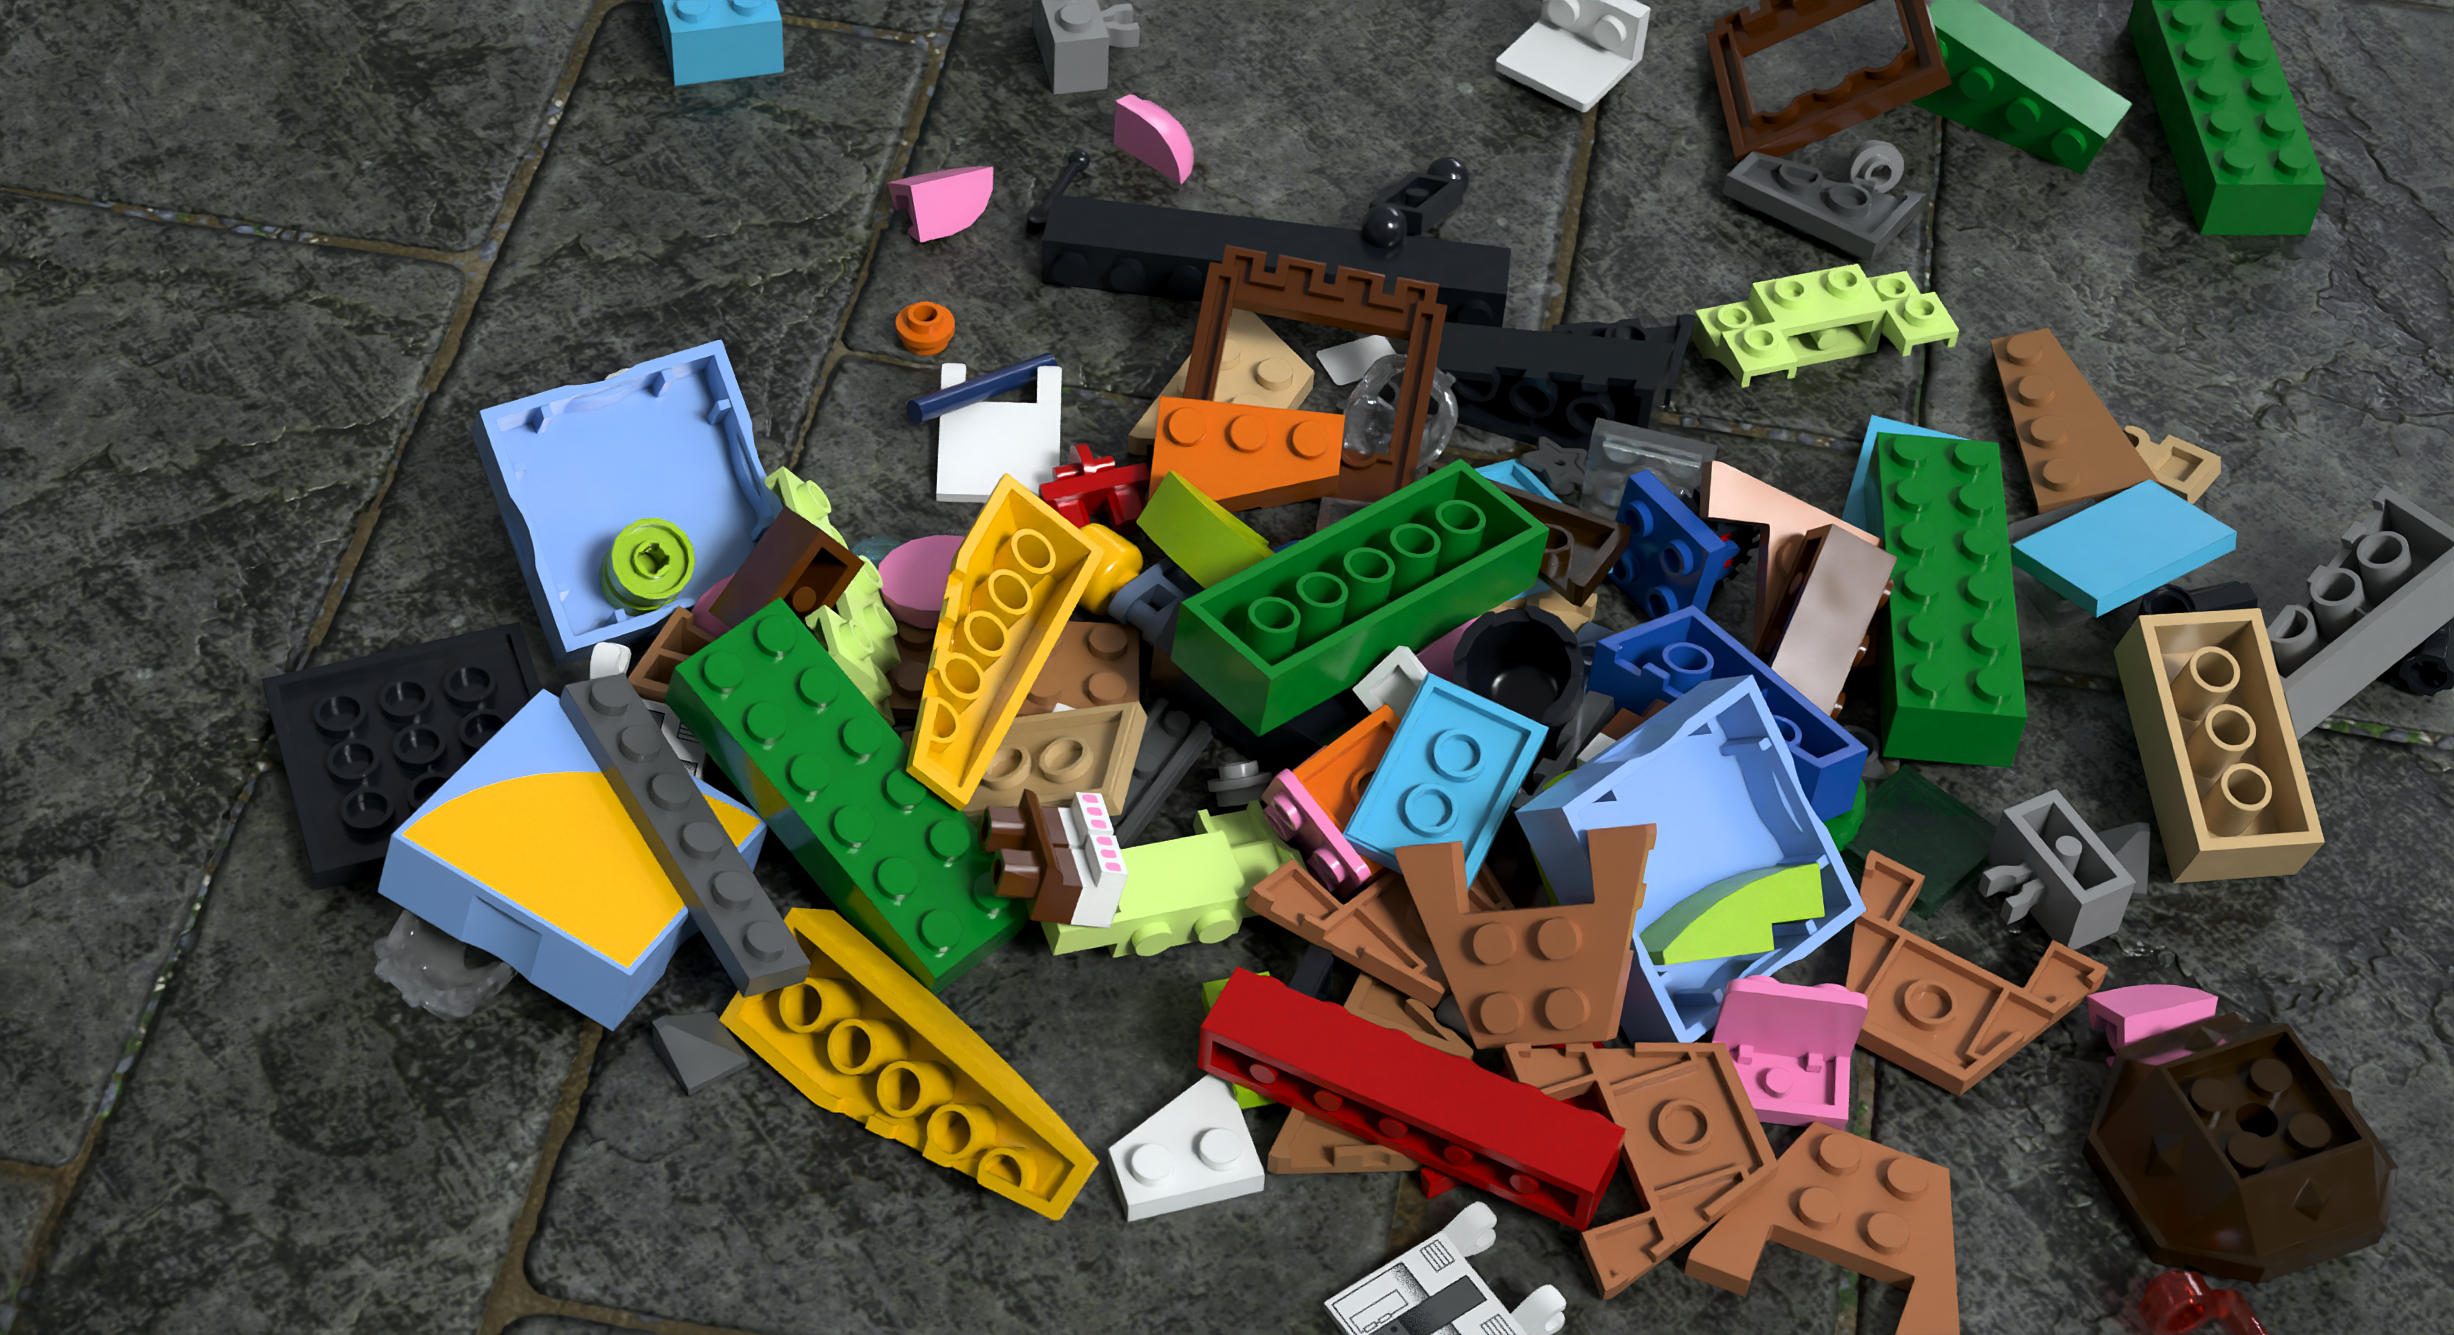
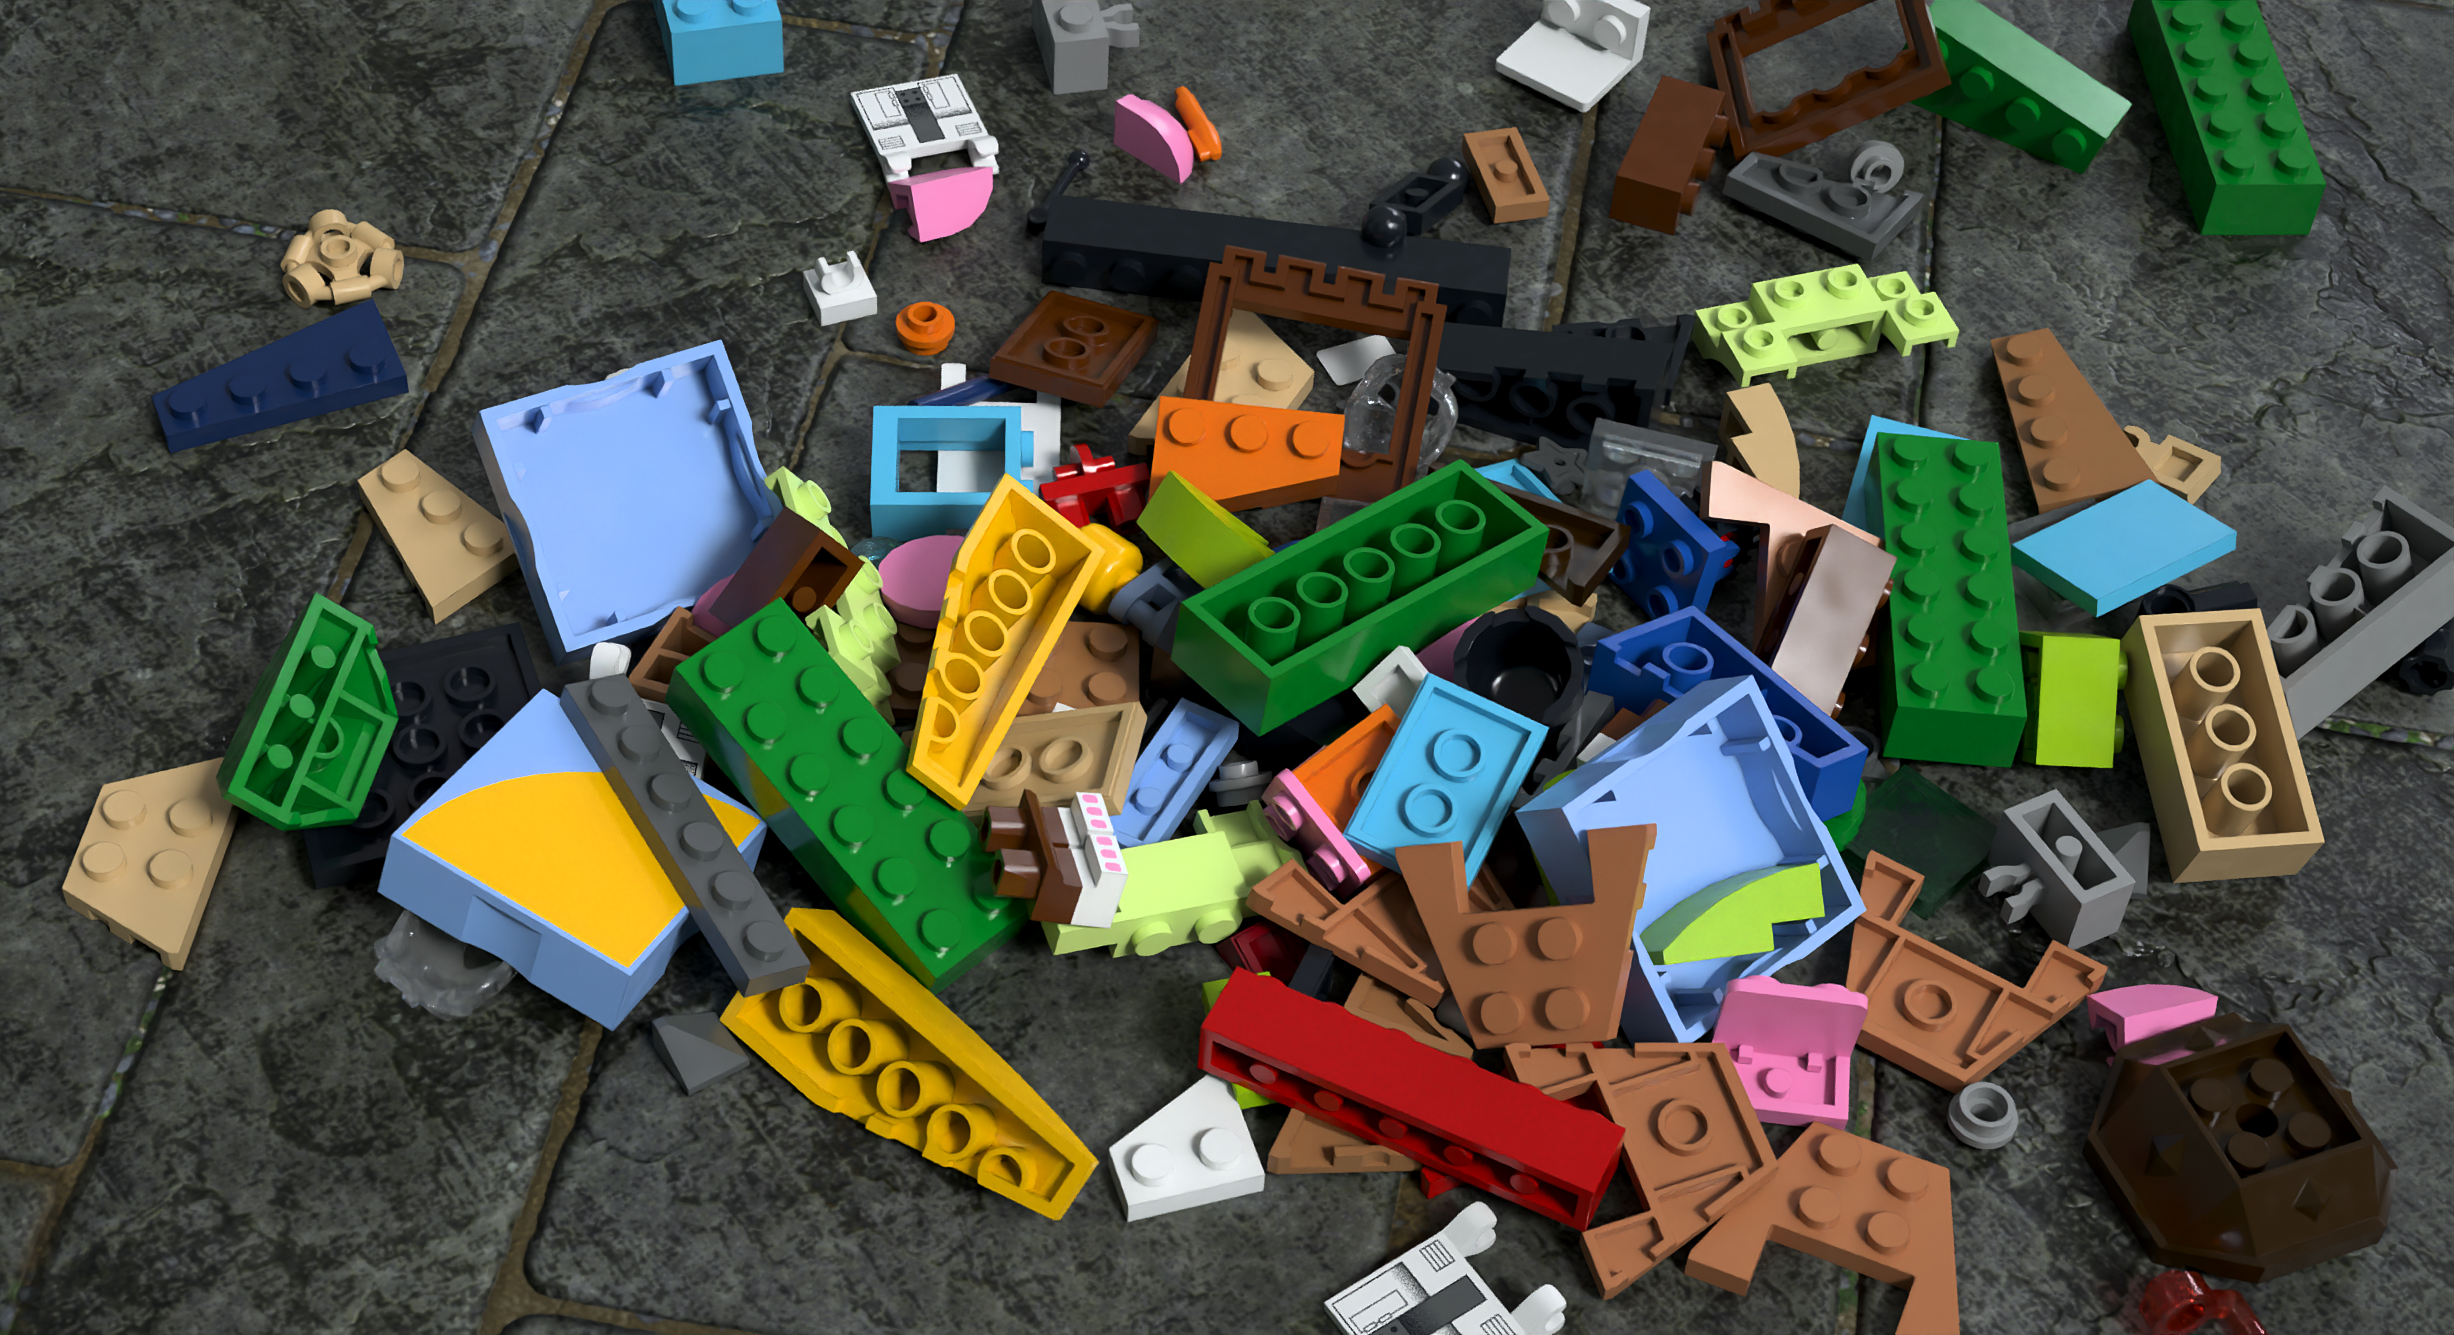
(153, 857): none -> tan wing
(298, 377): none -> dark blue wing
(313, 725): none -> green wedge
(339, 258): none -> tan piece
(441, 535): none -> tan wing
(646, 566): lime wheel -> none
(839, 290): none -> white tile
(922, 121): none -> white flag
(974, 428): none -> medium azure window
(1074, 348): none -> reddish brown tile
(1173, 773): none -> light blue plate
(1201, 131): none -> orange piece
(1264, 949): none -> dark red slope
(1505, 175): none -> medium nougat plate
(1670, 156): none -> reddish brown brick
(1760, 438): none -> tan slope
(1986, 1102): none -> light grey plate
(2072, 698): none -> lime brick

